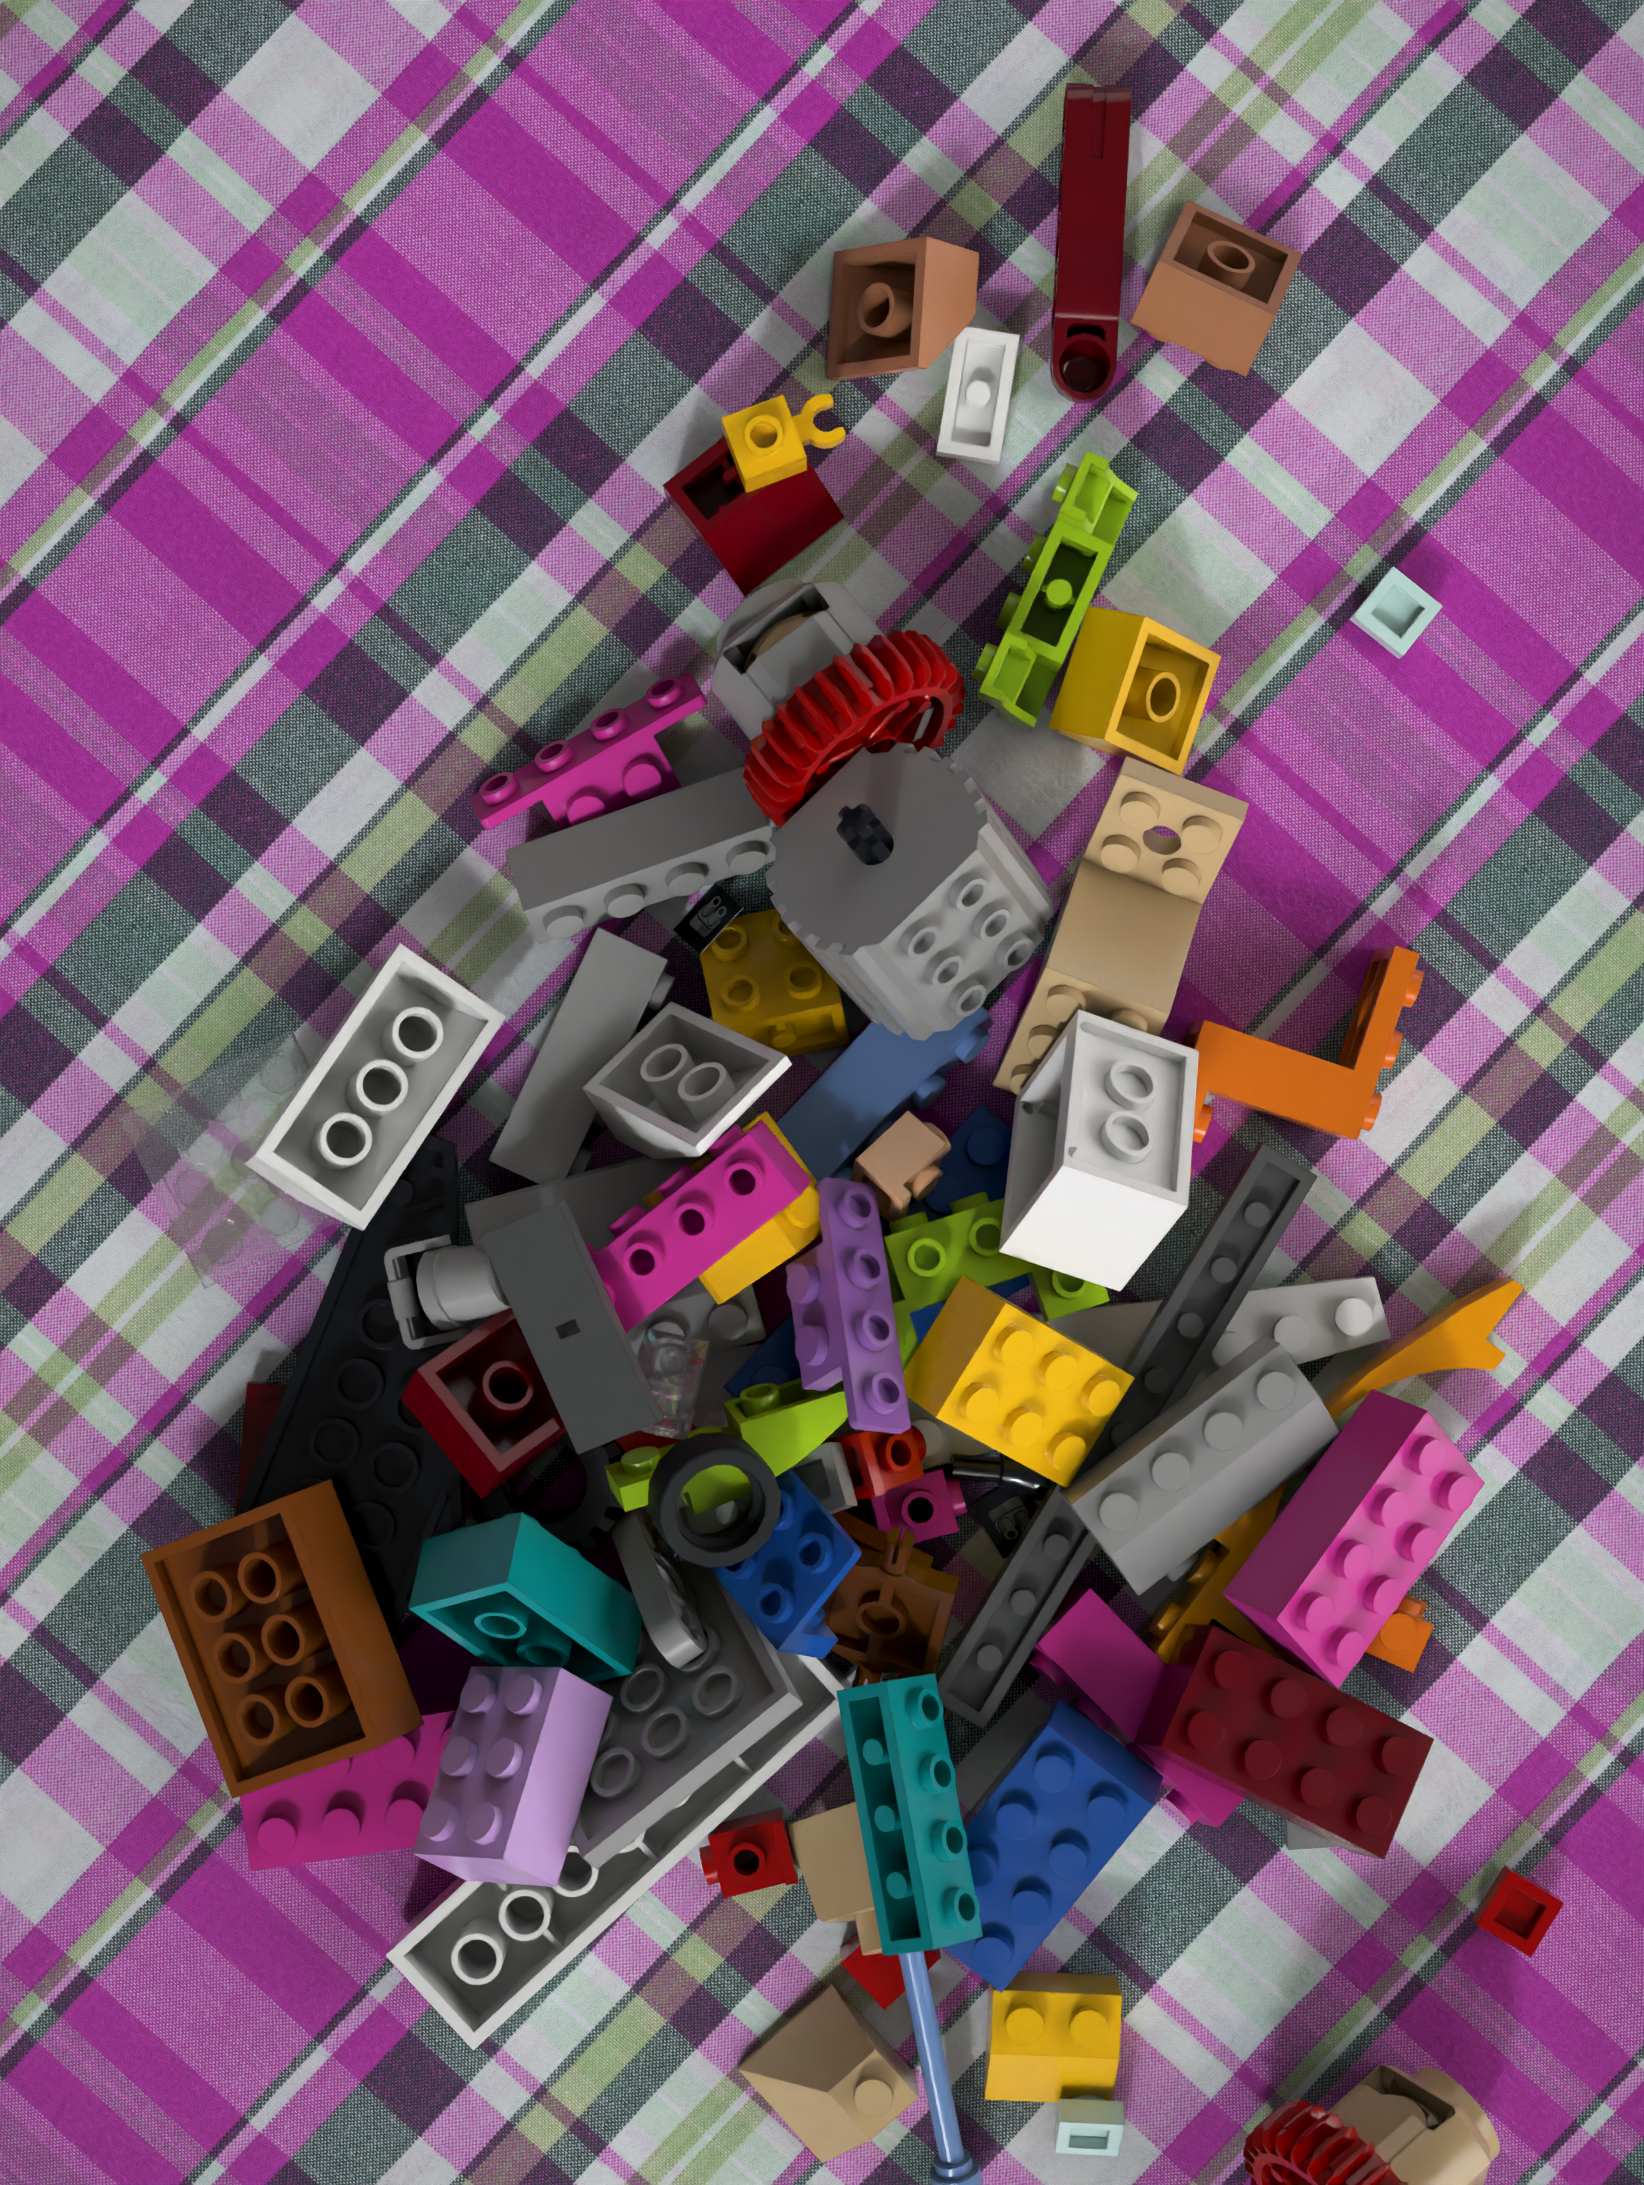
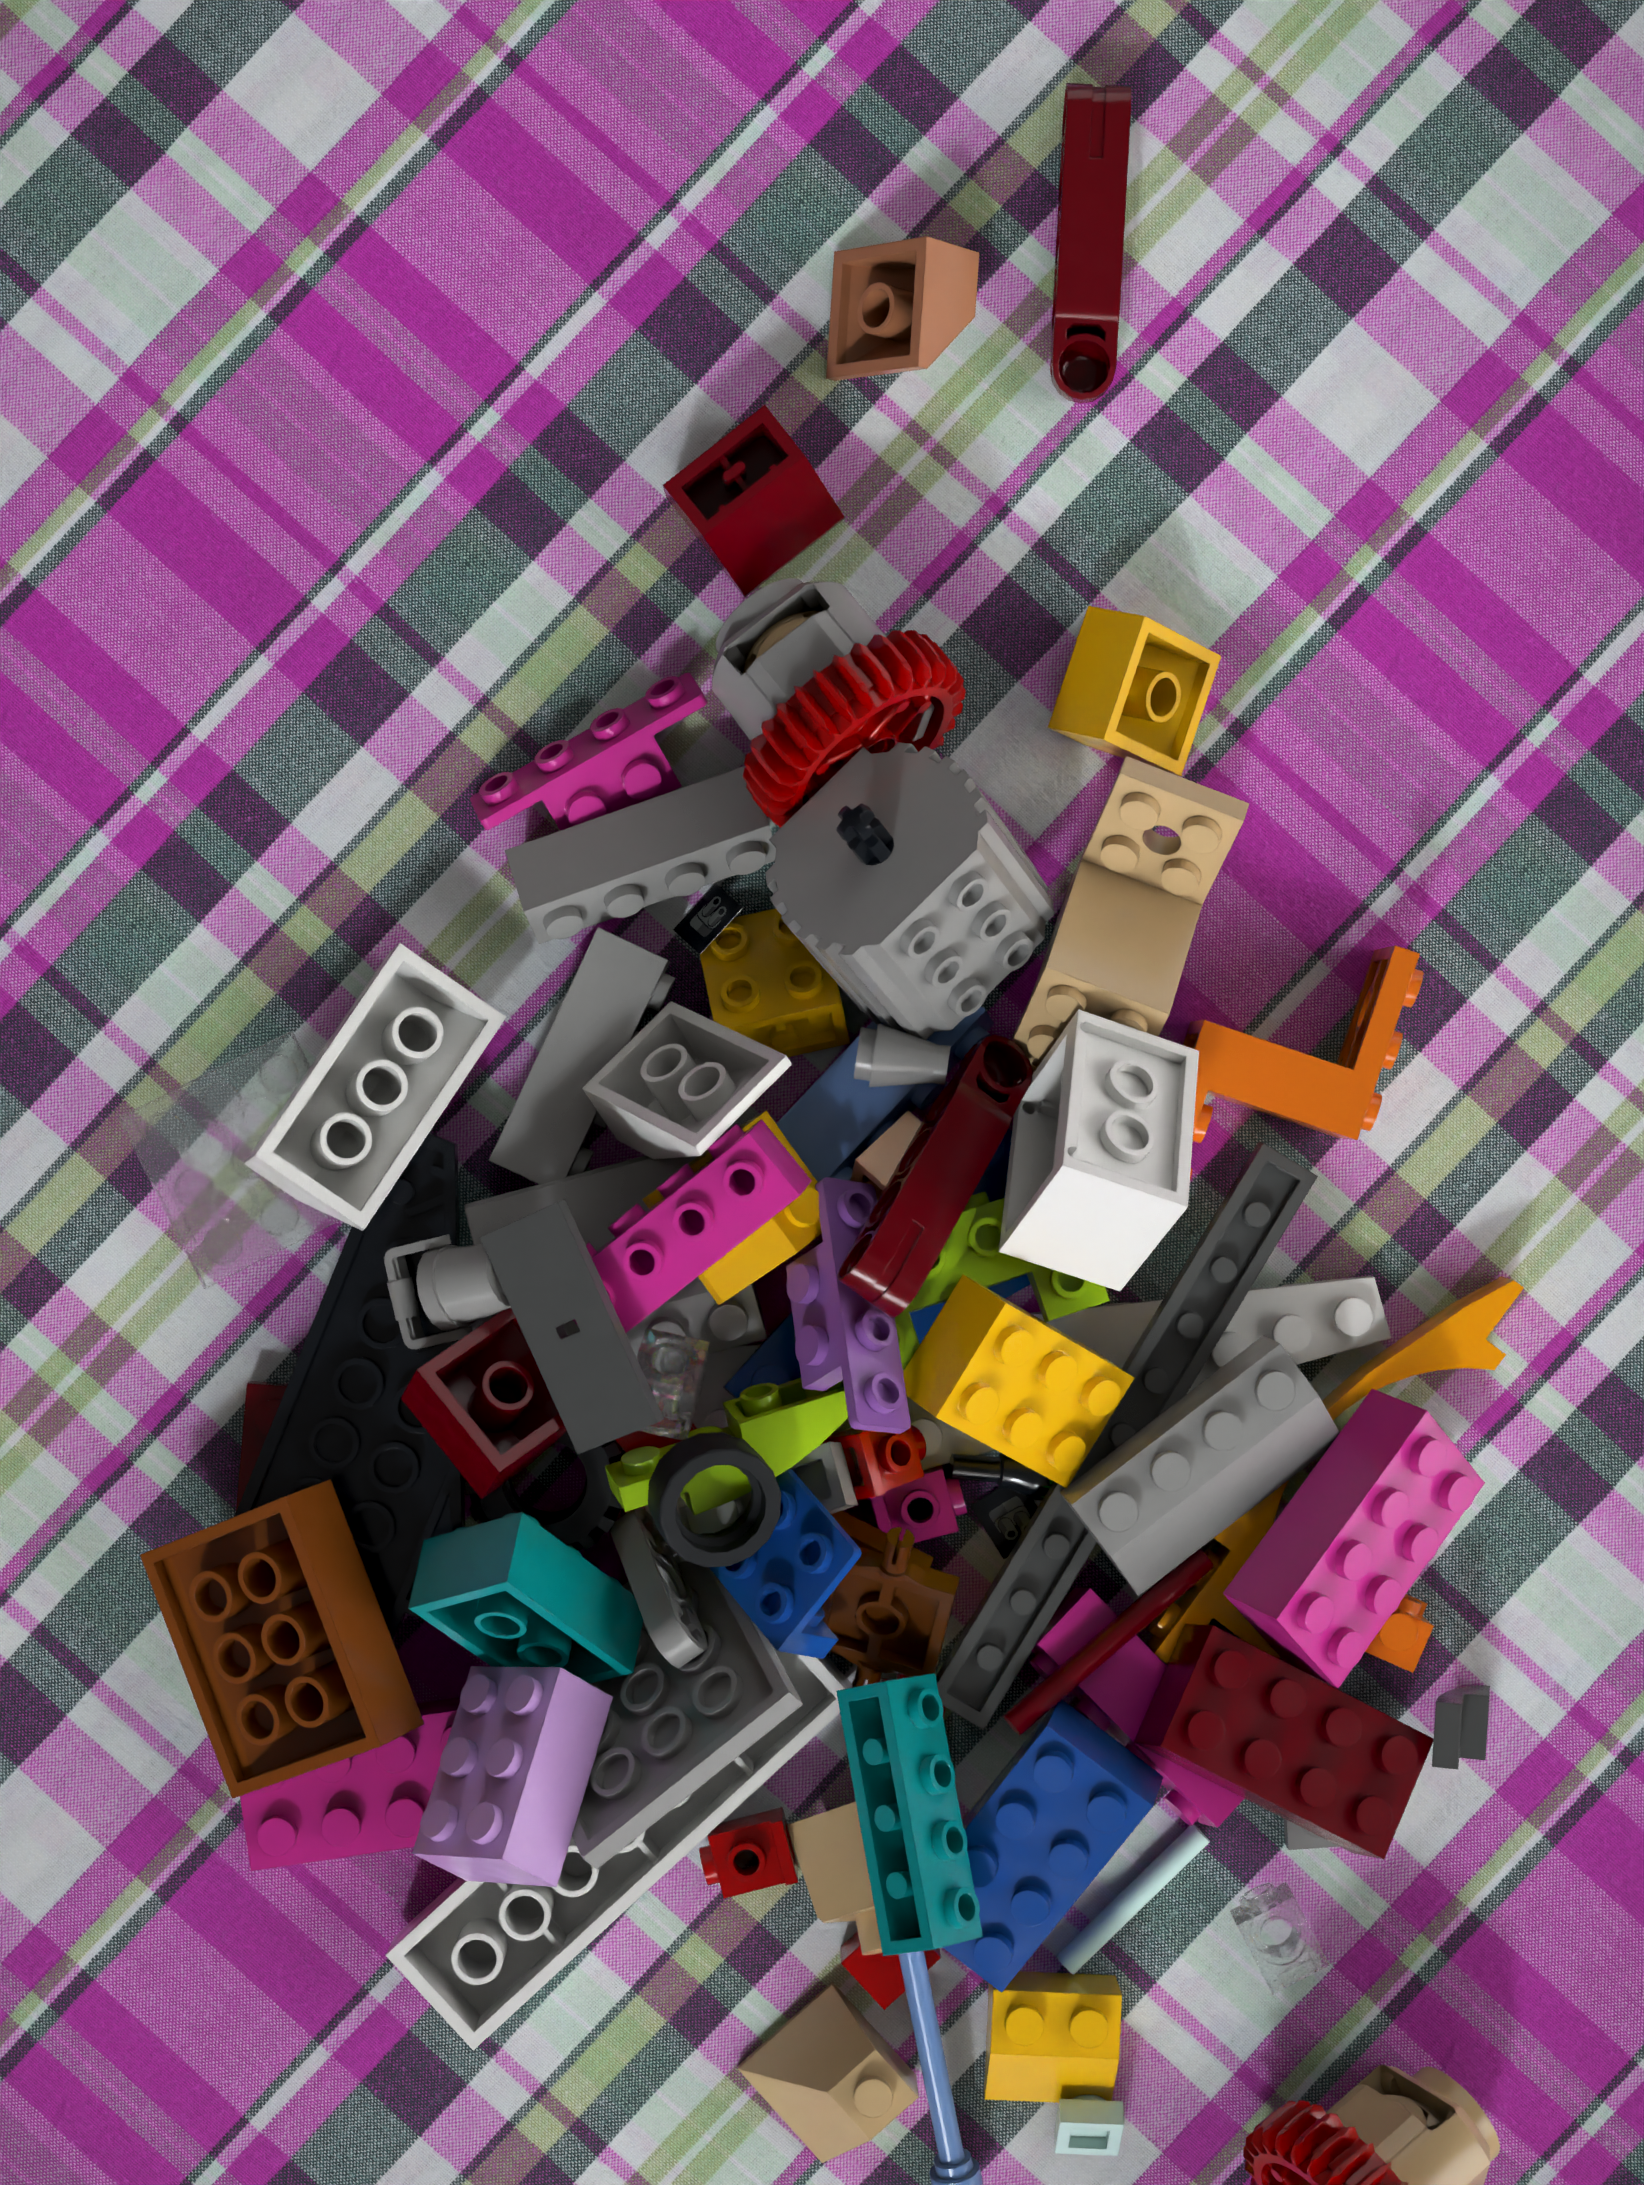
(771, 442): yellow brick -> none
(898, 1058): none -> light grey cone
(937, 1176): none -> dark red piece
(978, 395): white plate -> none
(1061, 586): lime bracket -> none
(1107, 1642): none -> dark red bar
(1132, 1899): none -> light aqua piece
(1216, 289): nougat slope -> none
(1297, 1955): none -> clear brick
(1396, 612): light aqua plate -> none
(1460, 1726): none -> dark grey slope
(1517, 1911): red plate -> none

